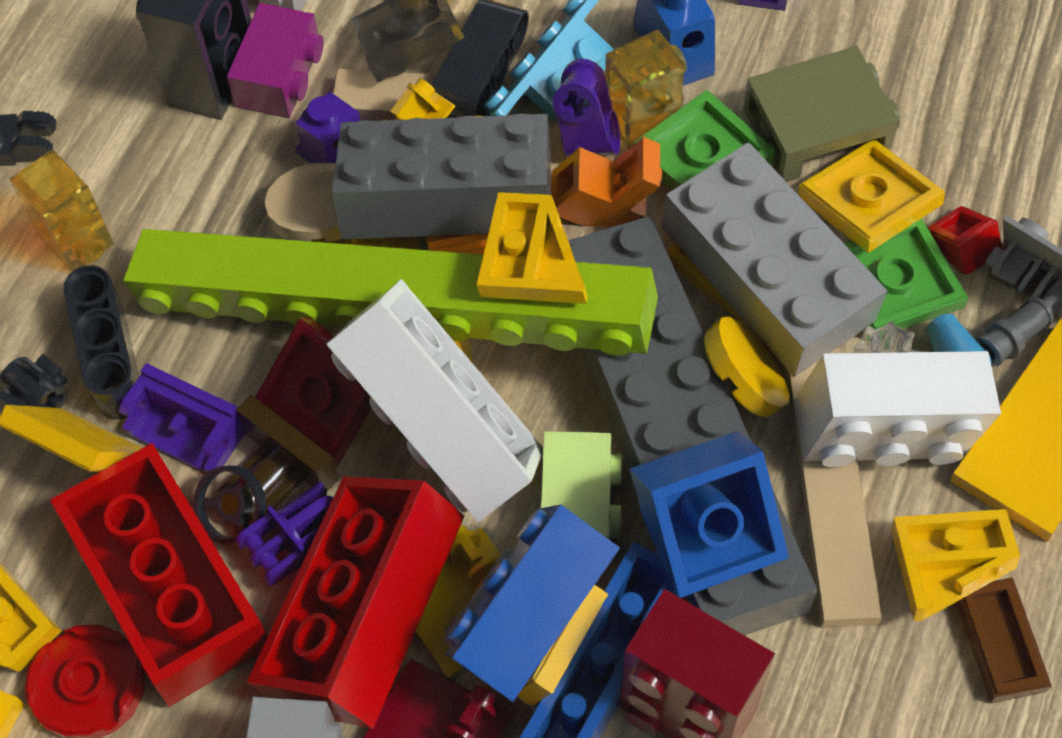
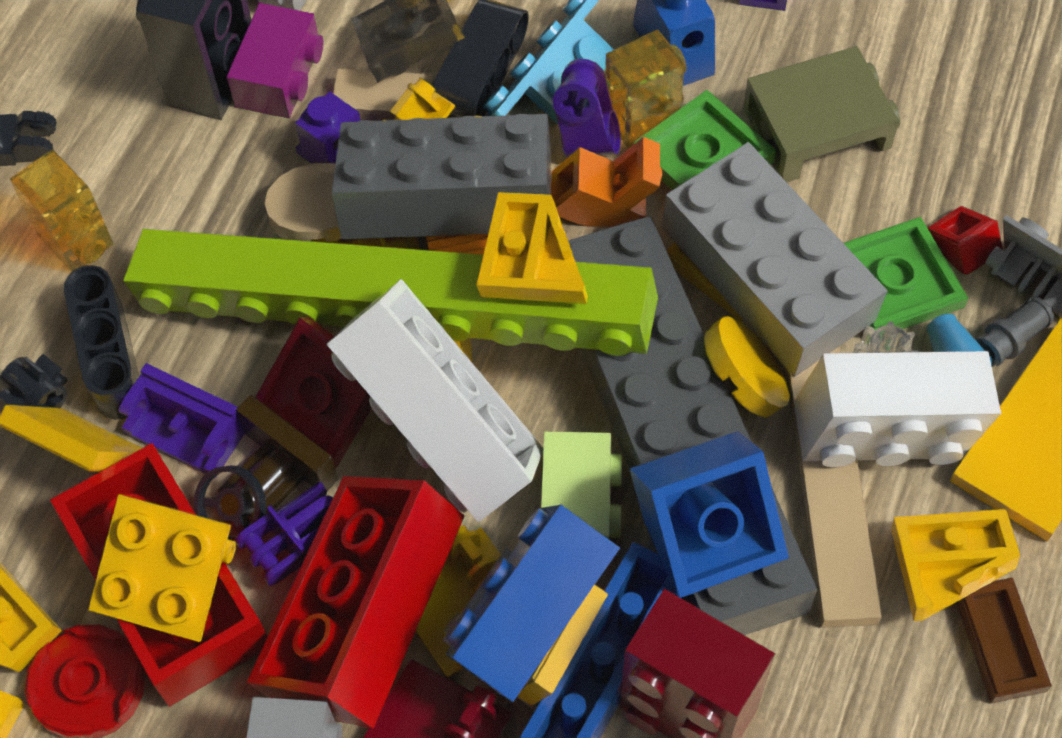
(160, 567): none -> yellow hinge
(871, 195): yellow tile -> none

